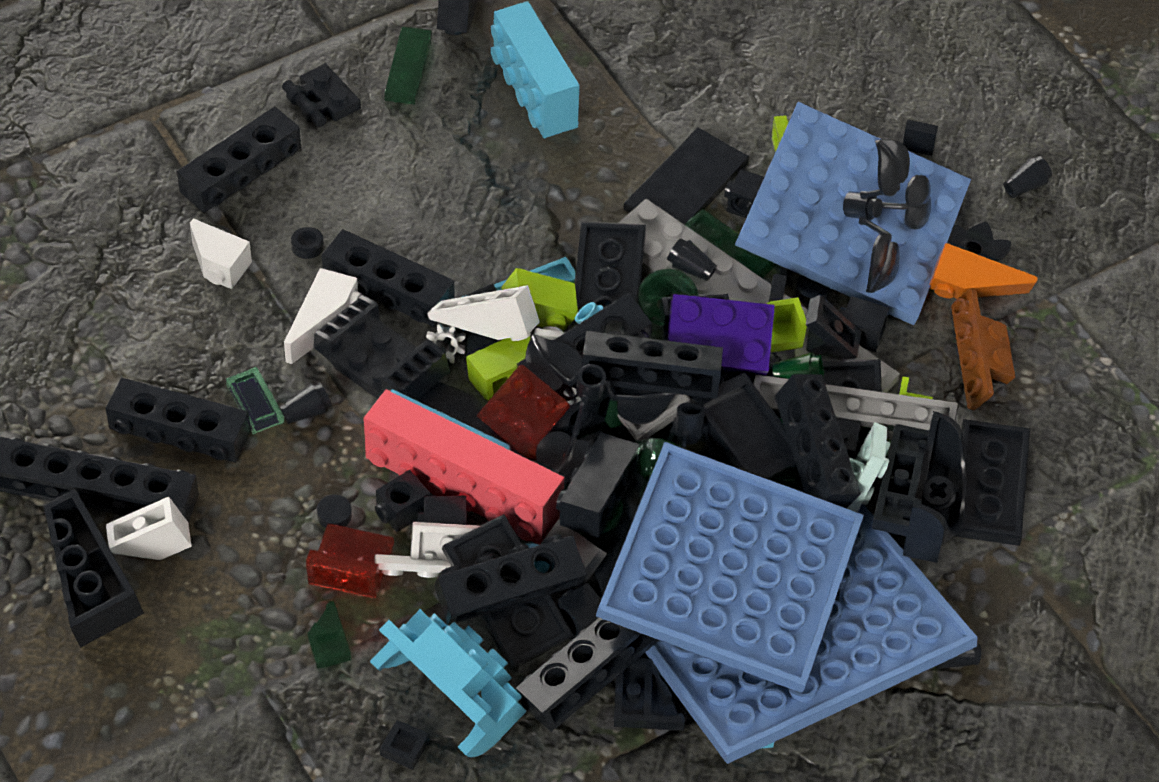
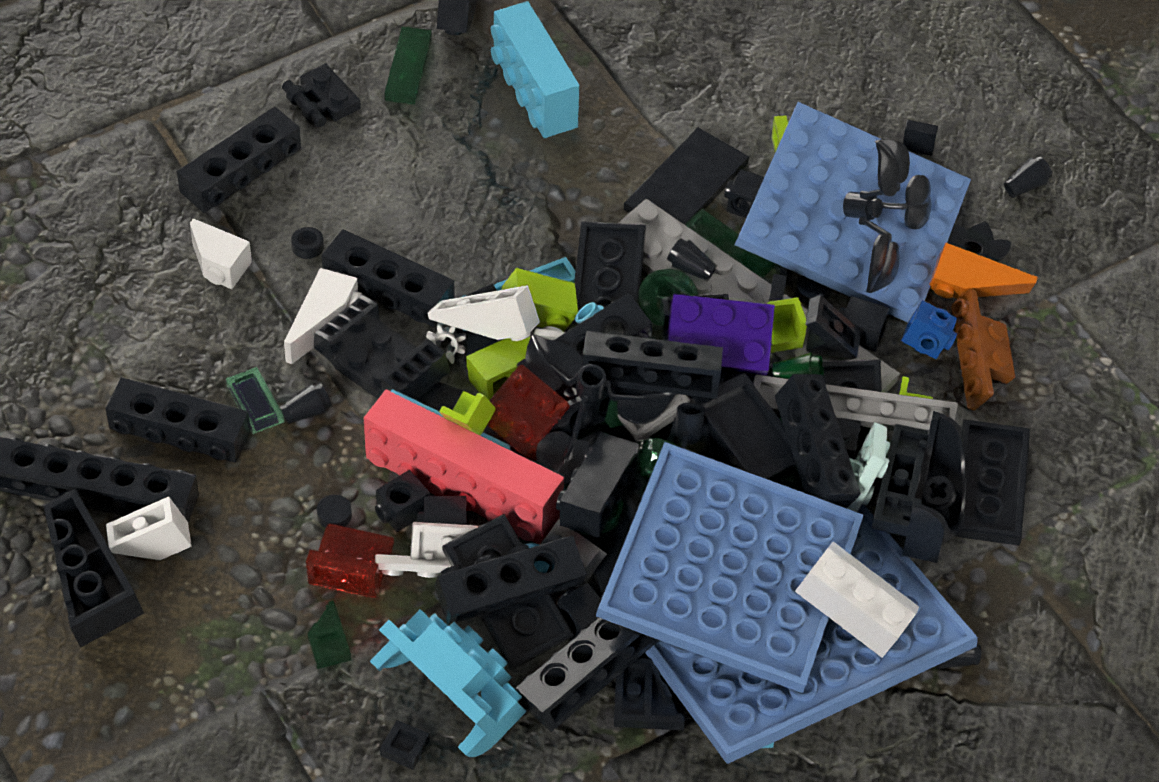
(470, 412): none -> lime panel
(857, 599): none -> white slope
(930, 330): none -> blue brick

